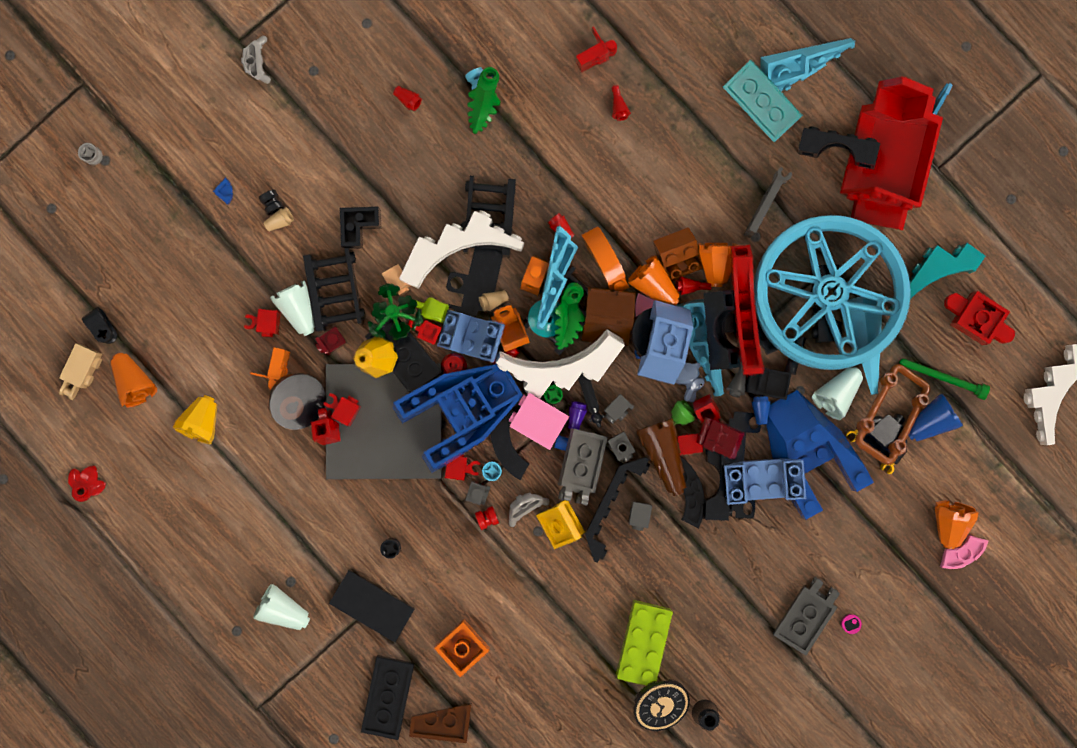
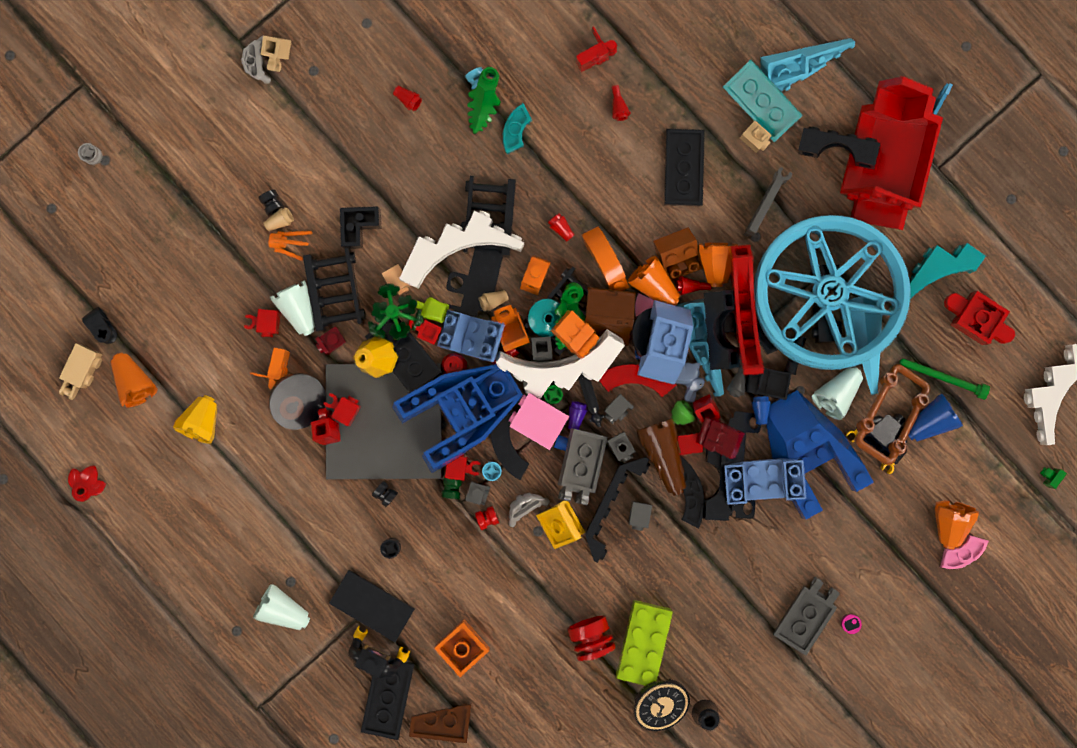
(224, 191): blue tile -> none
(275, 49): none -> tan brick
(278, 241): none -> orange plant
(372, 660): none -> black torso
(388, 497): none -> black wheel
(451, 484): none -> dark green wheel
(514, 129): none -> teal tile
(541, 349): none -> dark grey brick
(561, 257): medium azure wedge -> none
(575, 334): none -> orange piece
(593, 642): none -> red wheel
(628, 374): none -> red tile
(684, 167): none -> black tile
(756, 137): none -> tan brick
(1053, 477): none -> green tile

